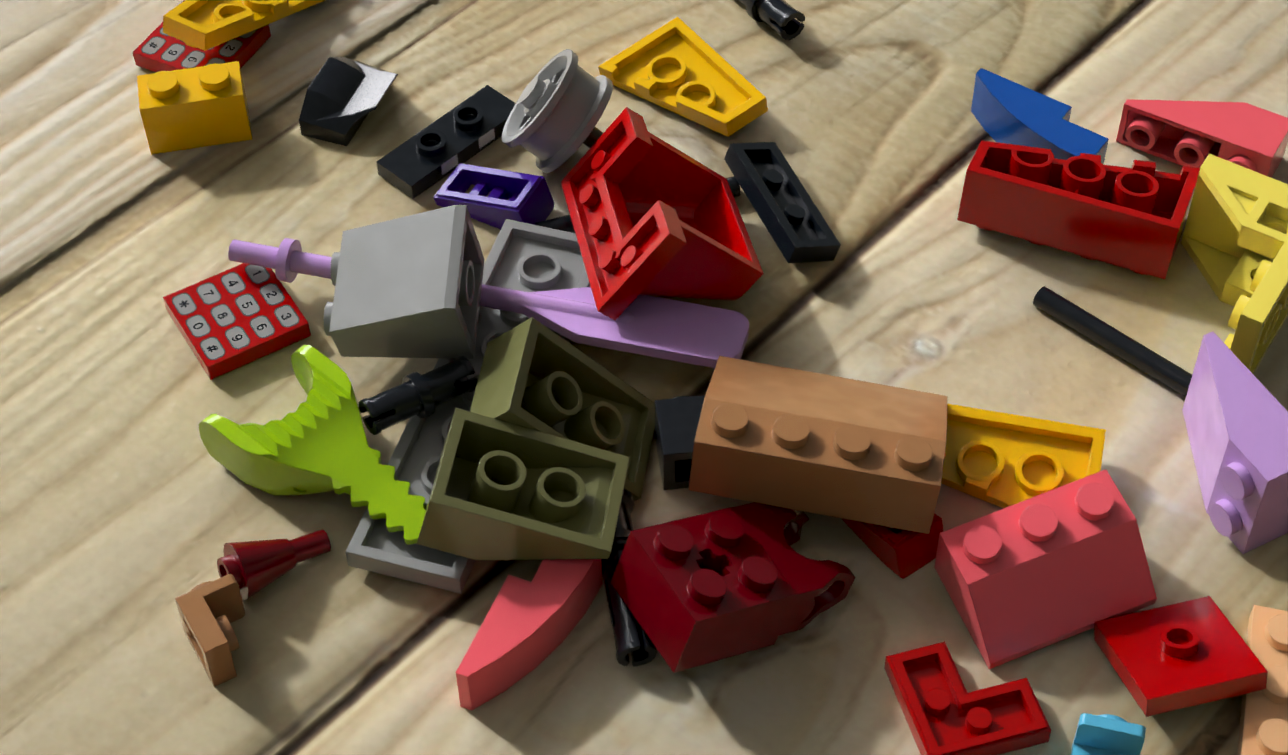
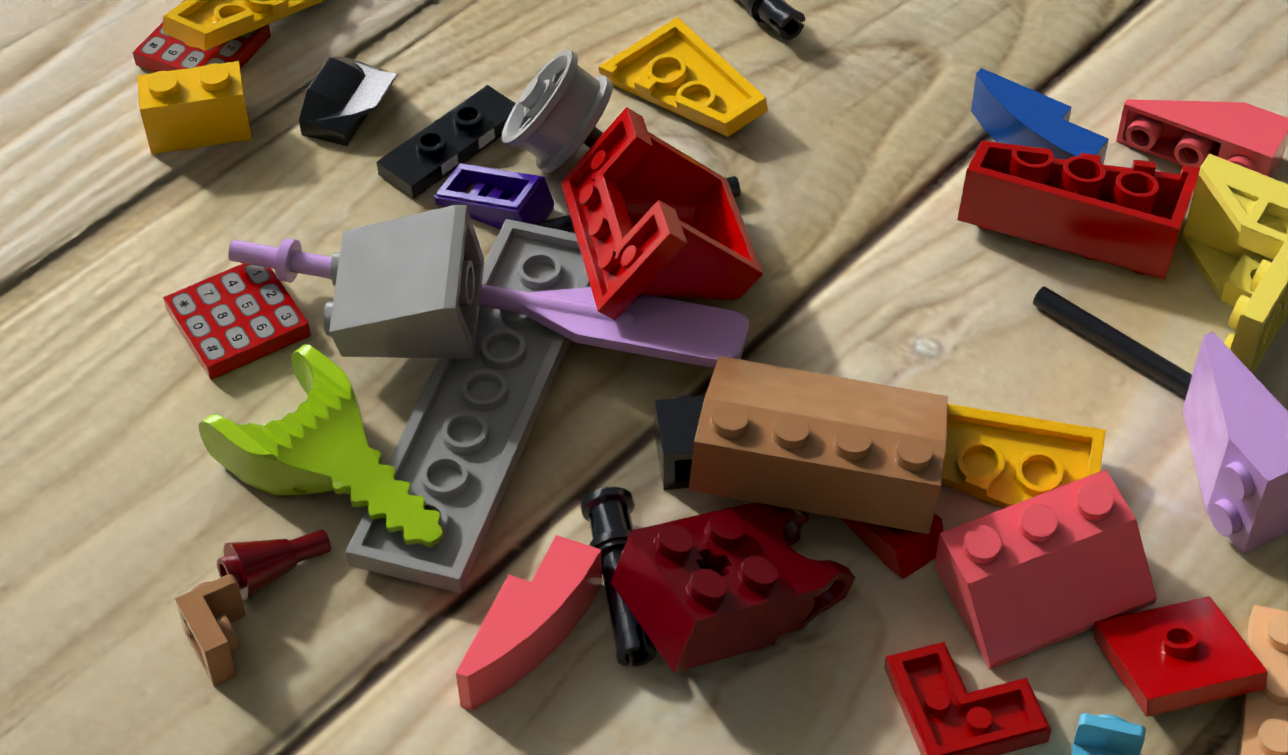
(418, 395): black pin -> none
(521, 494): olive slope -> none
(556, 389): olive slope -> none
(782, 202): black plate -> none

